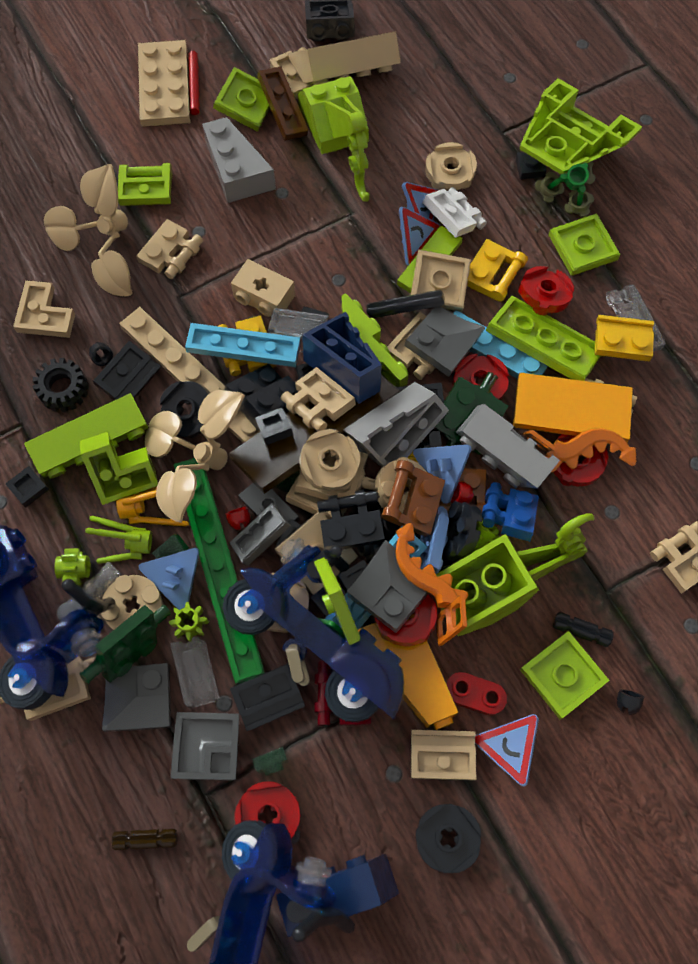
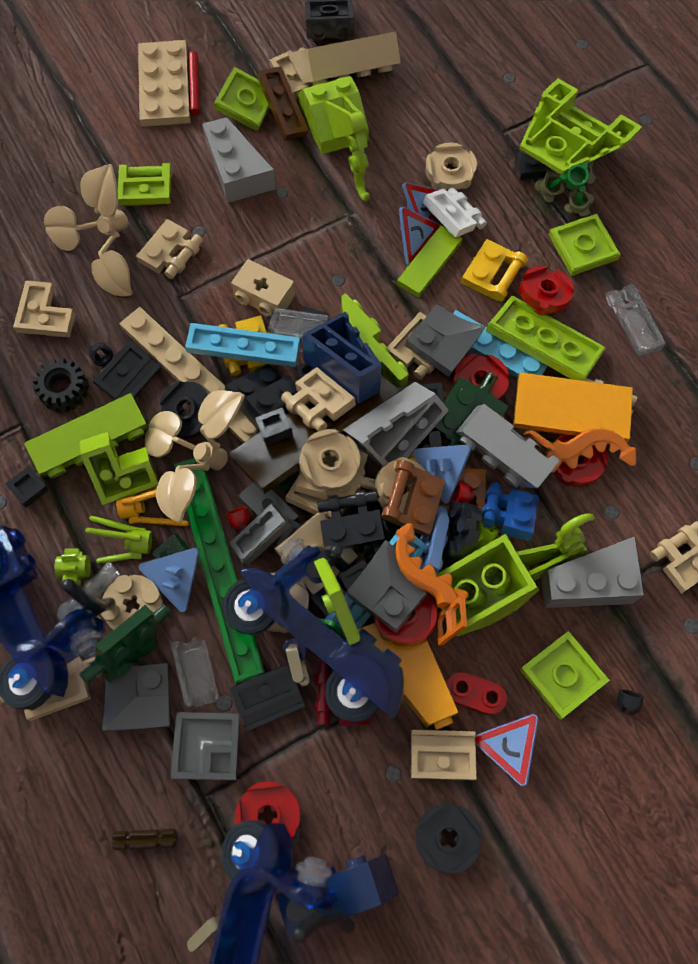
(189, 613): lime gear -> none
(271, 762): clear green plate -> none
(405, 304): black axle -> none
(443, 273): tan plate -> none
(583, 629): black axle -> none
(596, 579): none -> light grey wedge
(624, 338): yellow plate -> none

